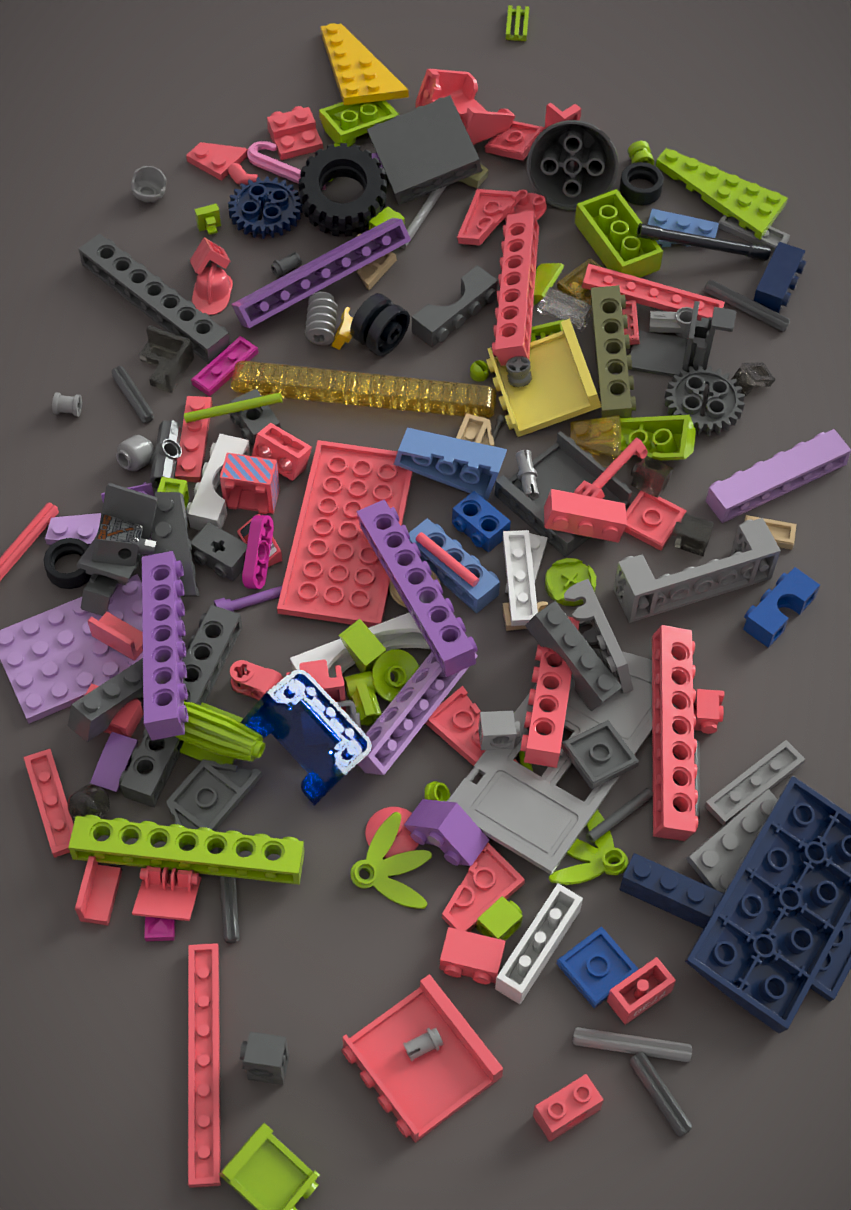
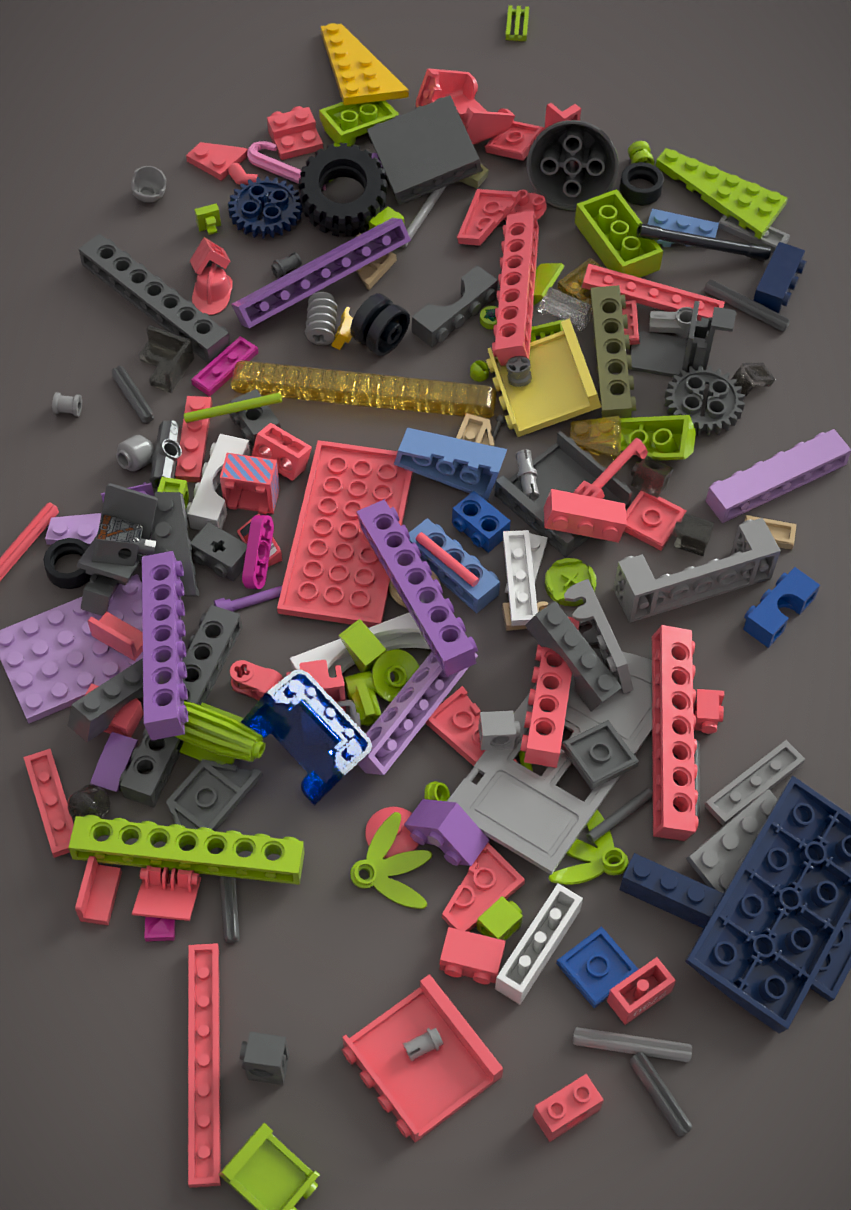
(488, 317): none -> lime tile

